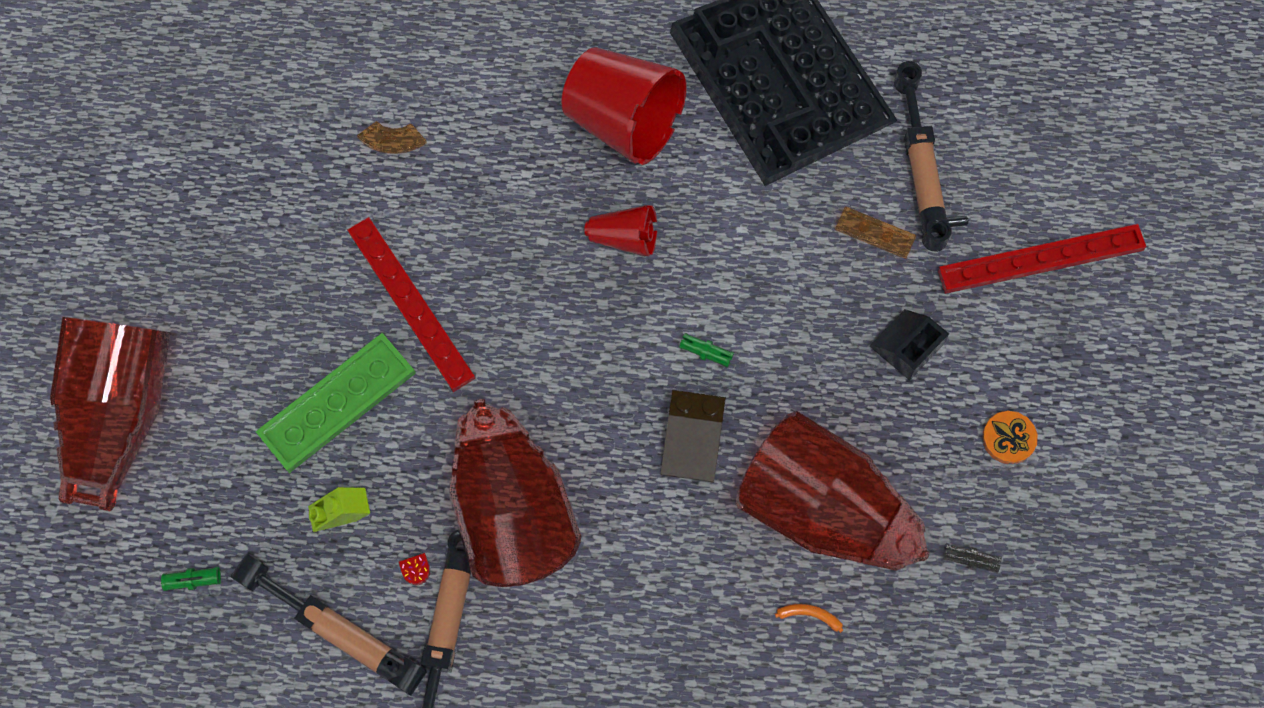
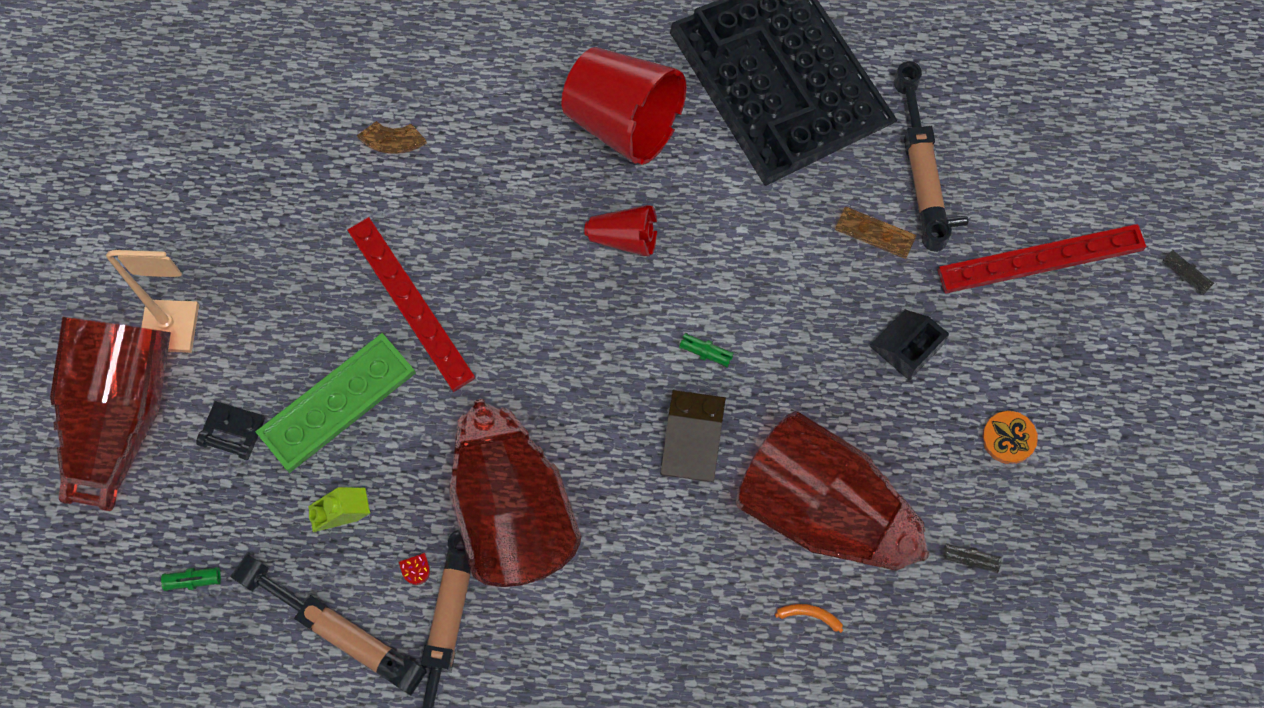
(162, 315): none -> light nougat piece
(233, 422): none -> black plate
(1188, 272): none -> clear smoke pin

